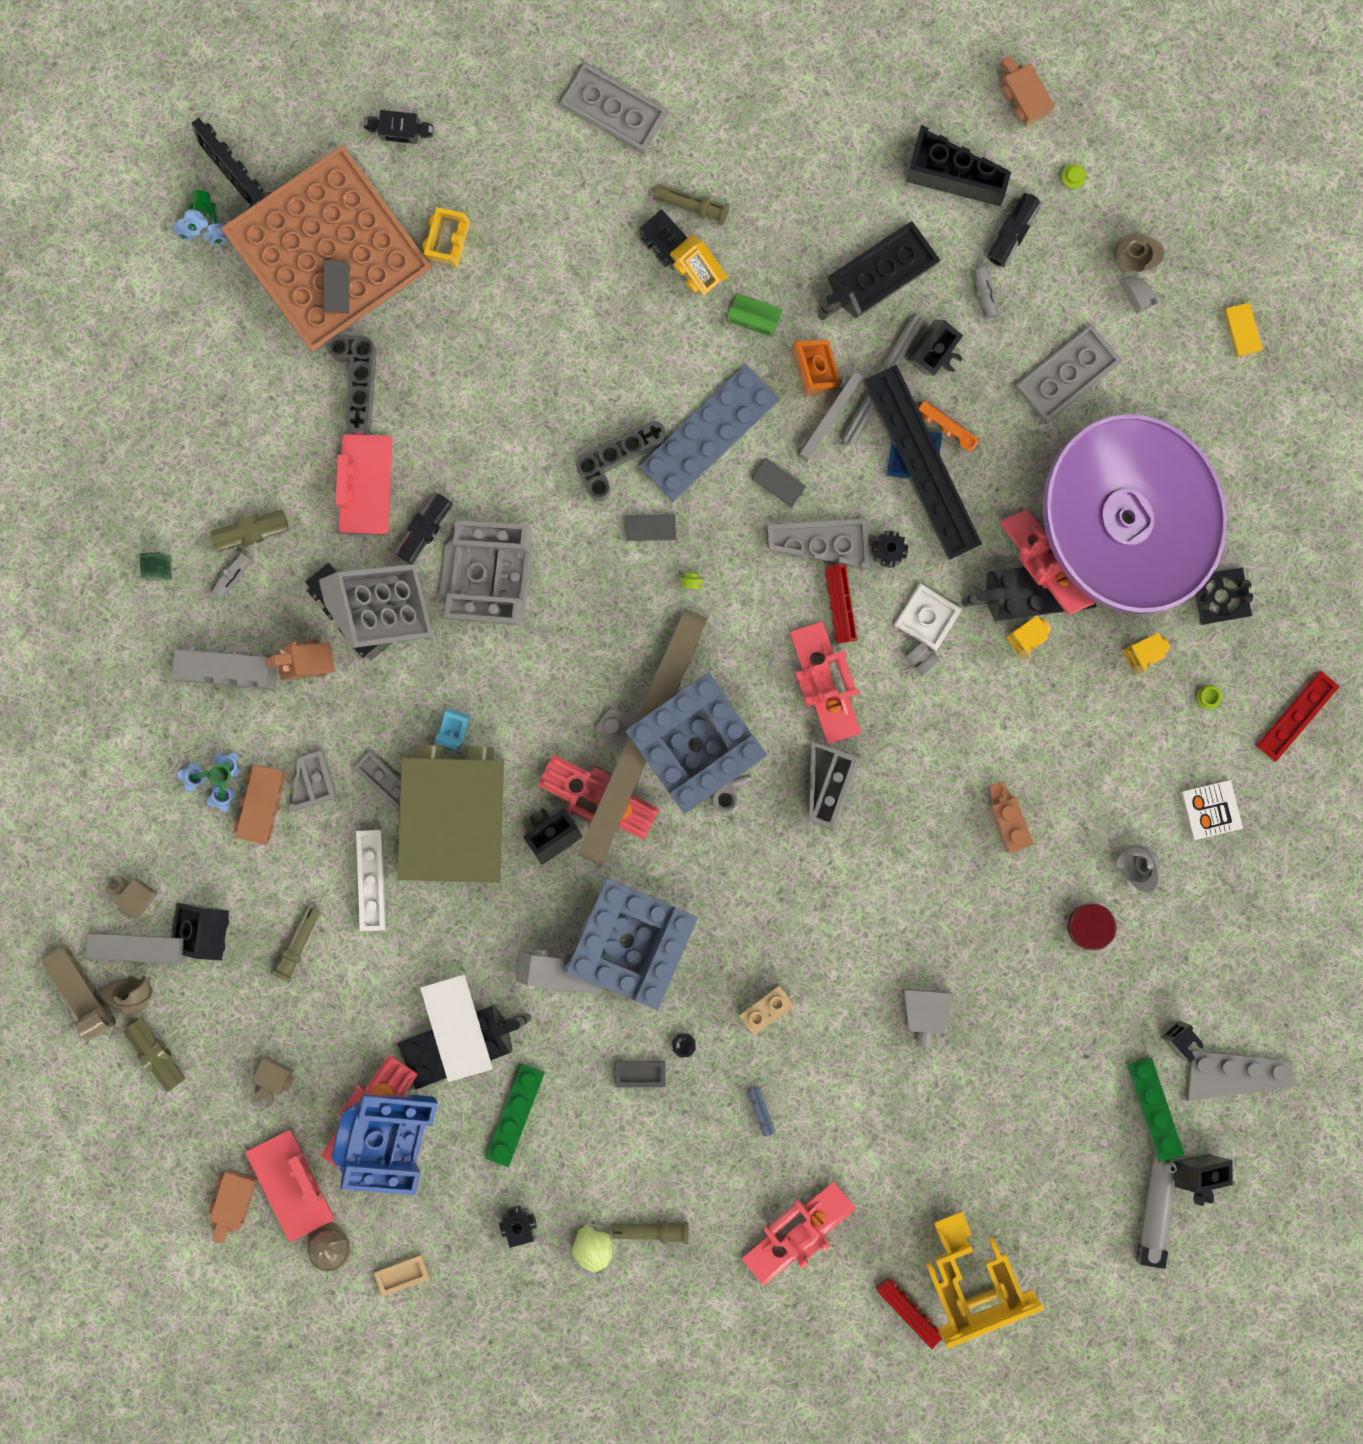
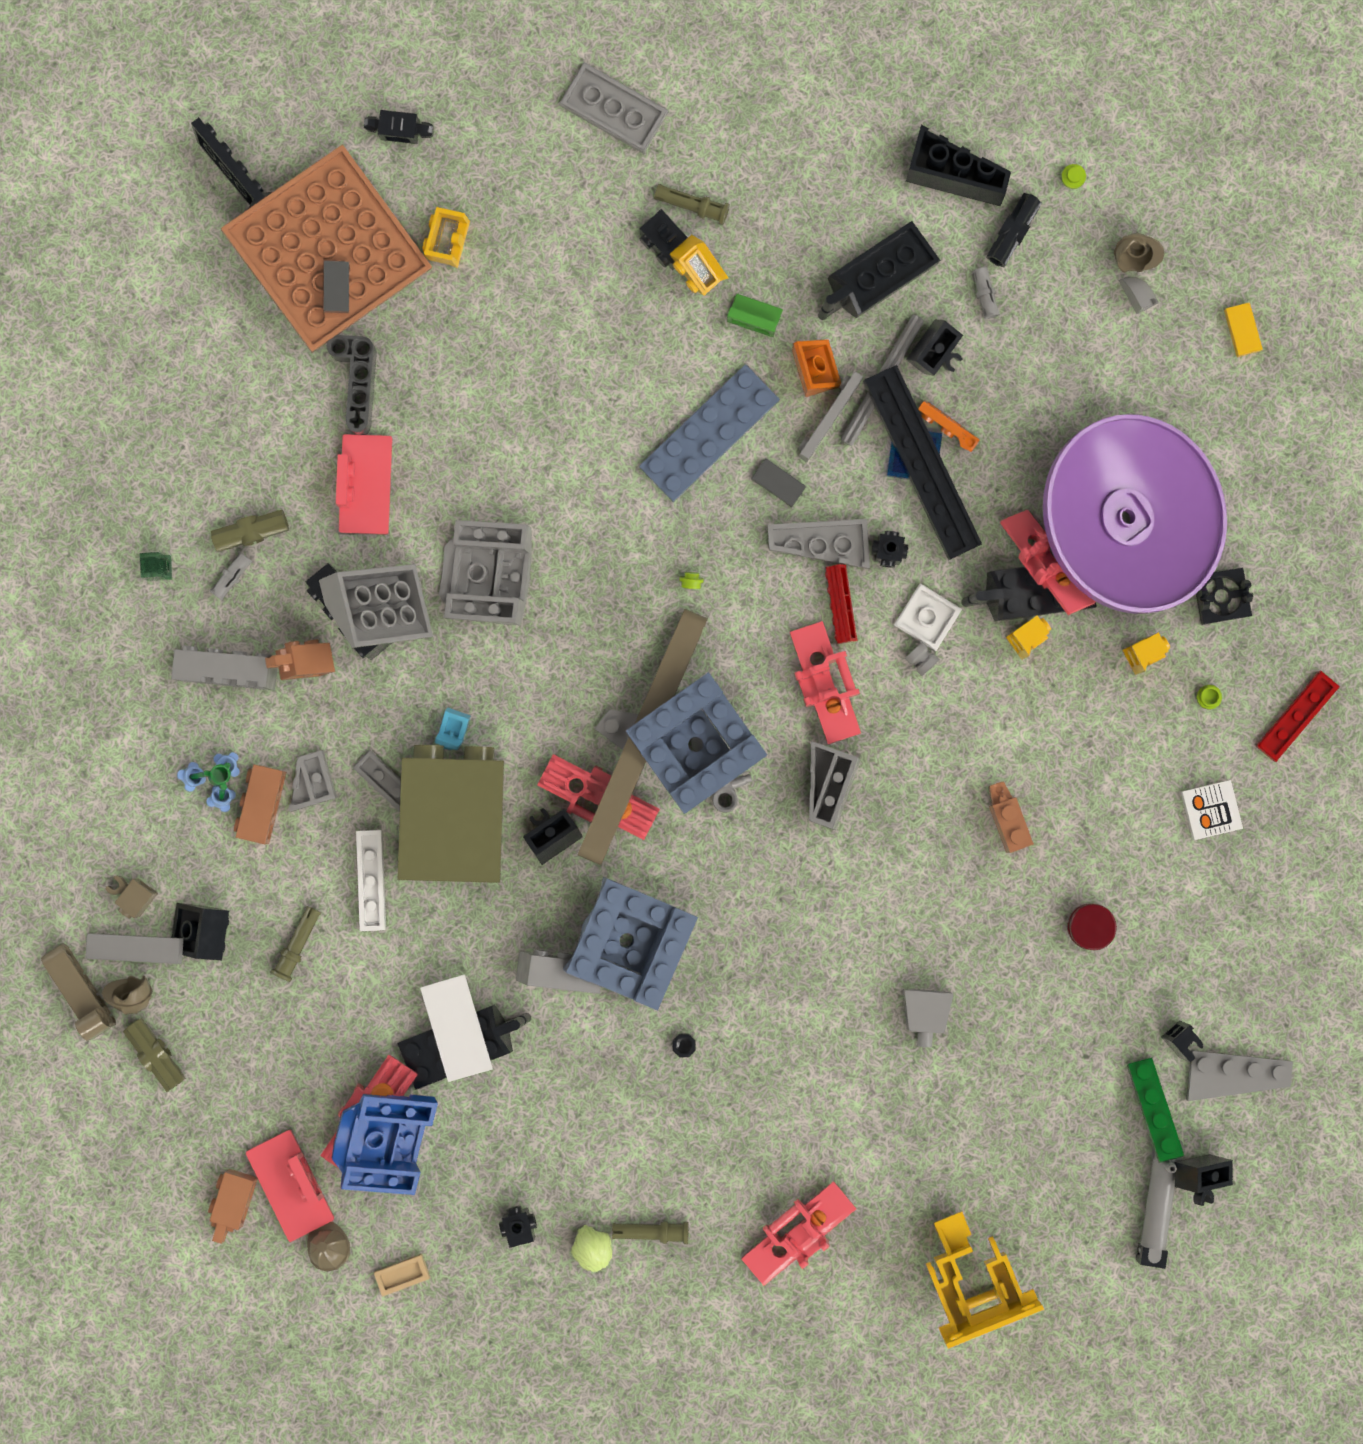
(194, 220): light blue plant -> none
(273, 1078): dark tan brick -> none
(423, 527): black piece -> none
(515, 1115): green plate -> none
(623, 455): dark grey beam -> none
(640, 1074): dark grey tile -> none
(650, 527): dark grey tile -> none
(761, 1111): sand blue axle -> none
(766, 1010): tan window -> none
(909, 1312): red piece -> none
(1025, 91): nougat hinge -> none
(1068, 373): light grey tile -> none
(1140, 867): light grey piece -> none

